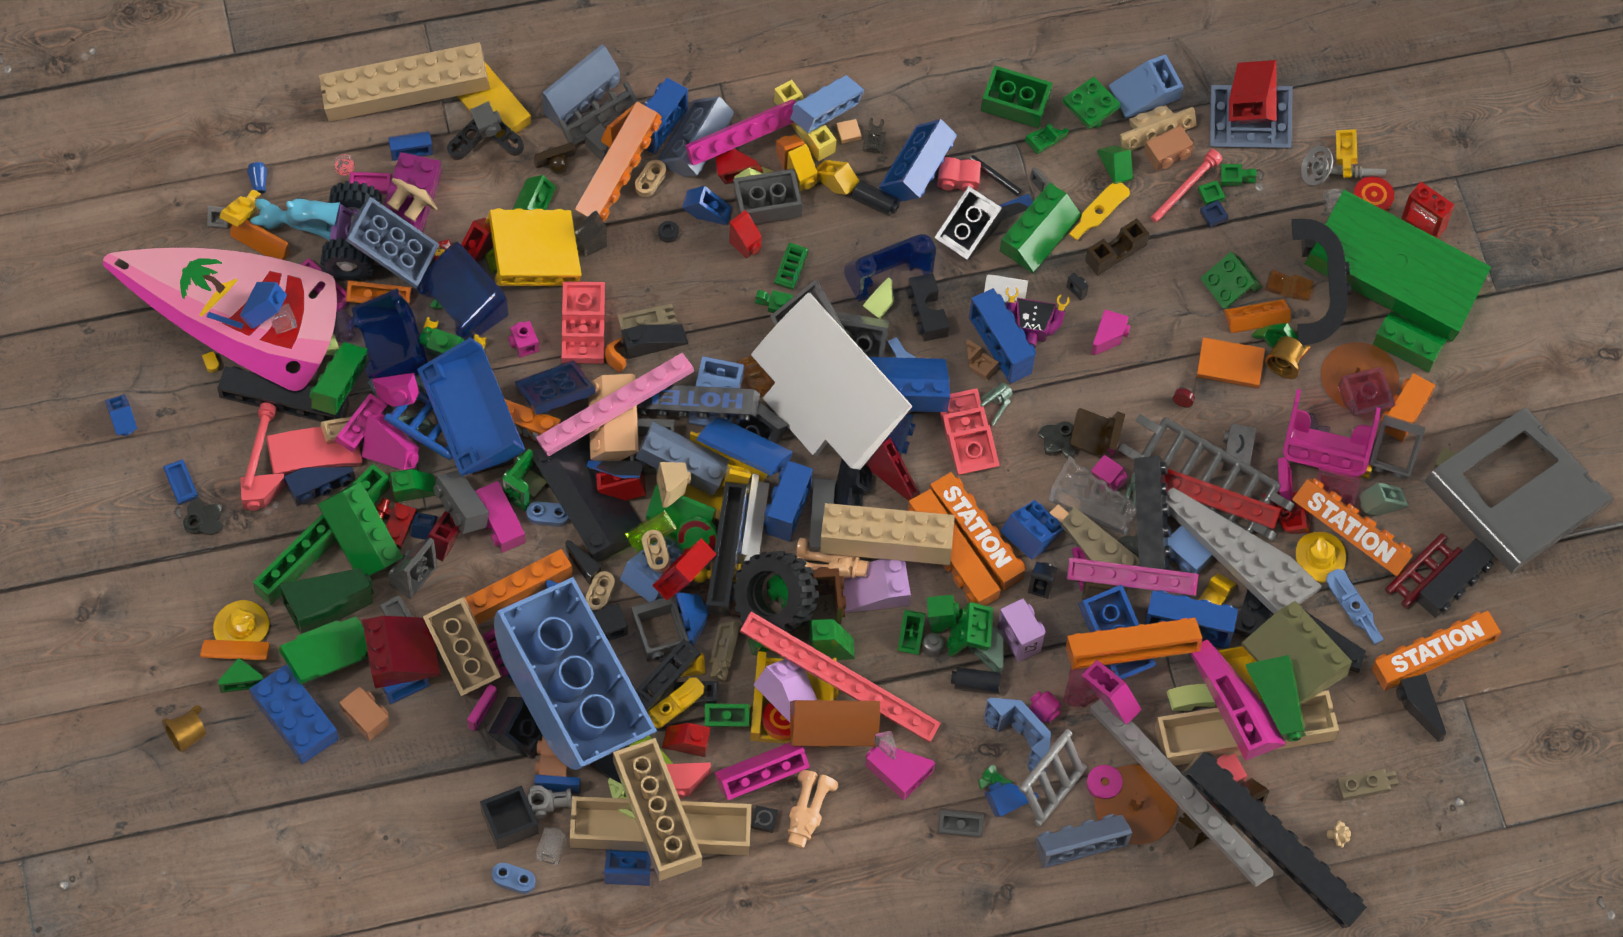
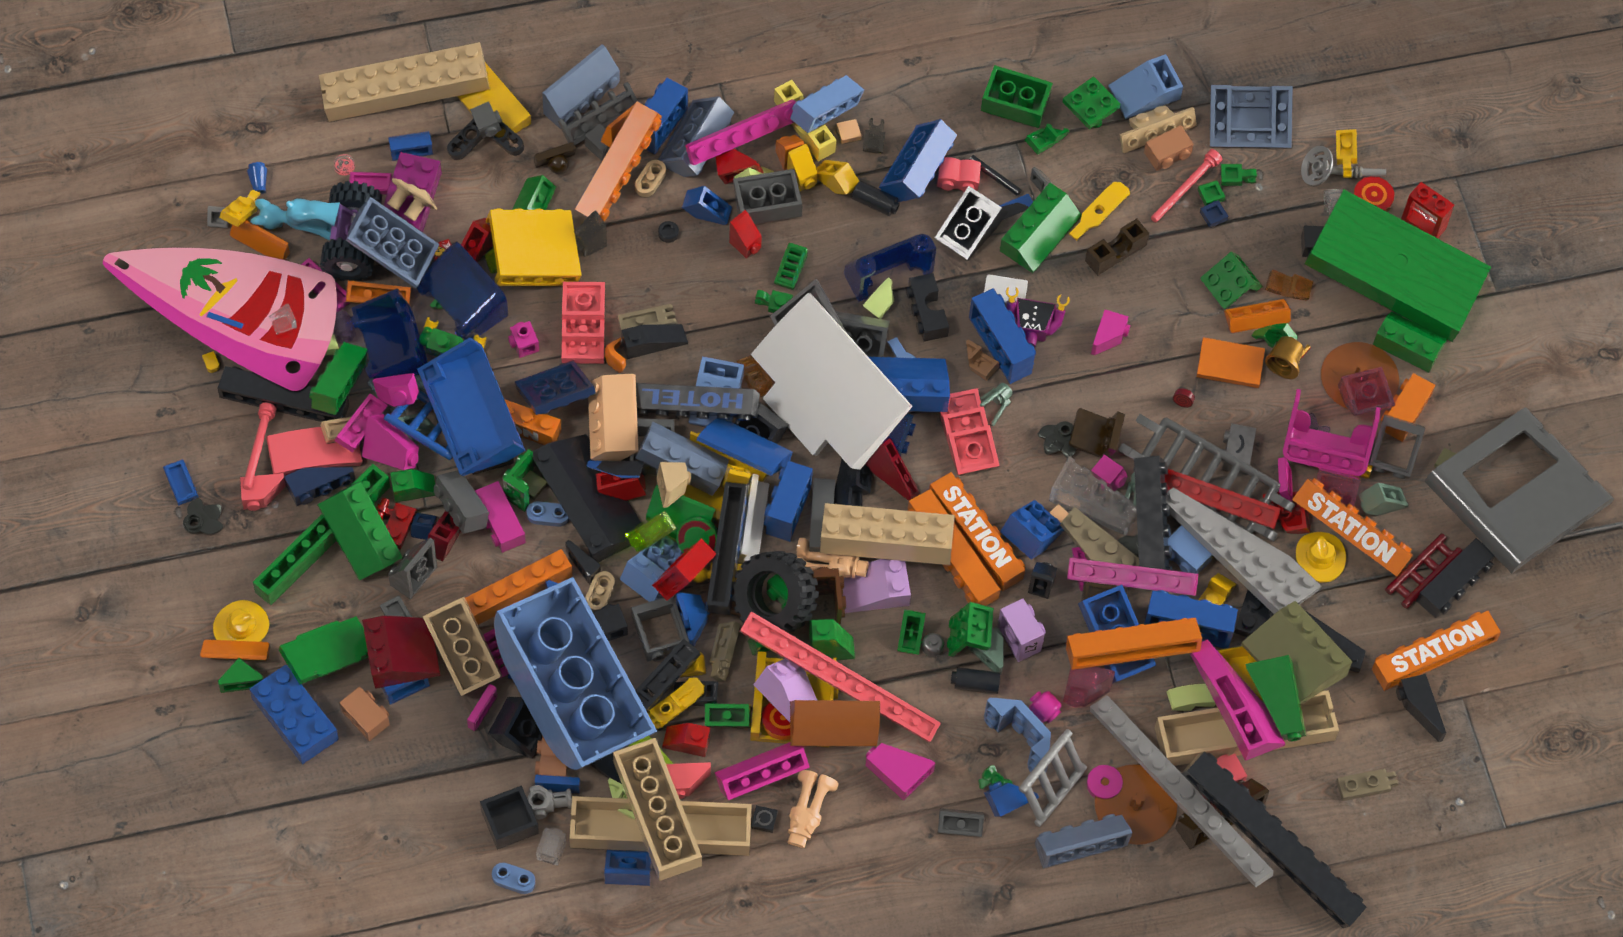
(121, 415): blue slope -> none
(185, 729): pearl gold hat -> none
(262, 303): blue slope -> none
(326, 598): dark green slope -> none
(615, 404): bright pink plate -> none
(656, 552): tan plate -> none
(886, 743): clear slope -> none
(942, 612): green slope -> none
(1077, 286): black plate -> none
(1112, 692): dark pink slope -> none
(1117, 163): green slope -> none
(1254, 92): red slope -> none
(1338, 288): black arch -> none
(1340, 834): tan plant -> none
(1346, 596): medium blue piece -> none

